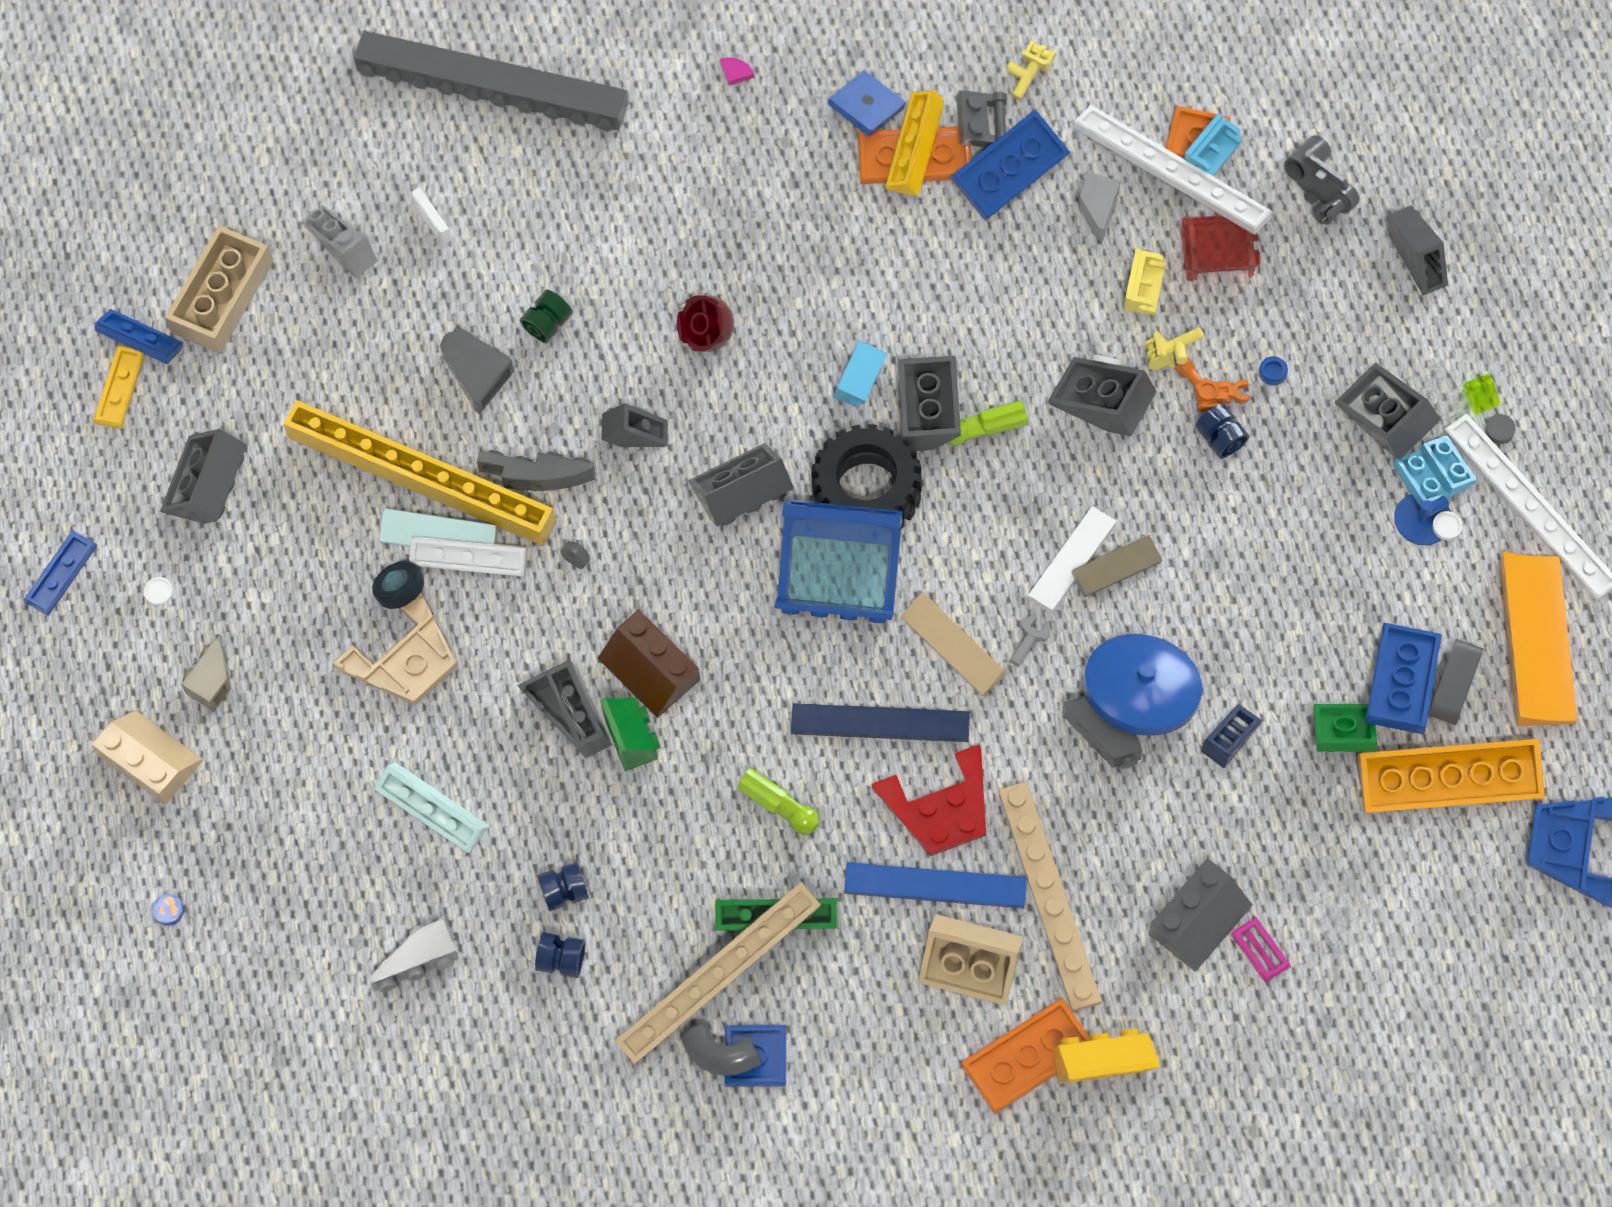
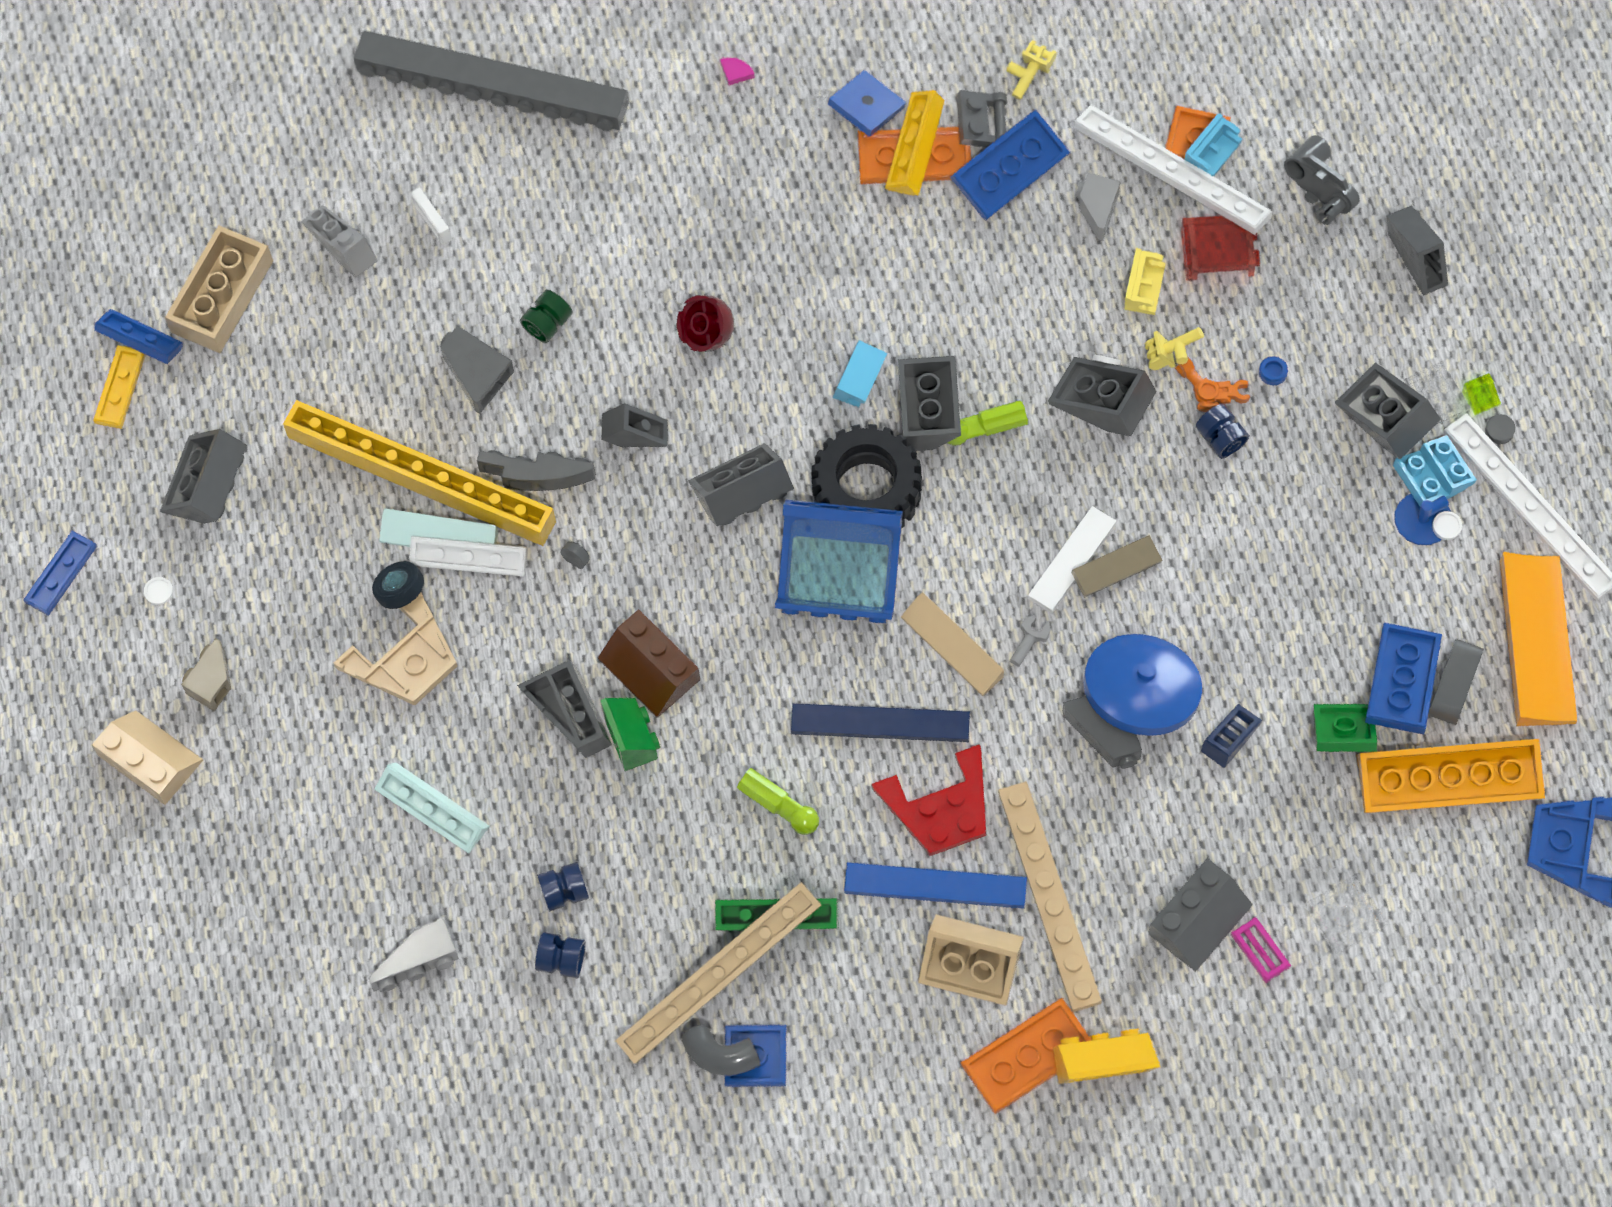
(168, 909): tile -> none

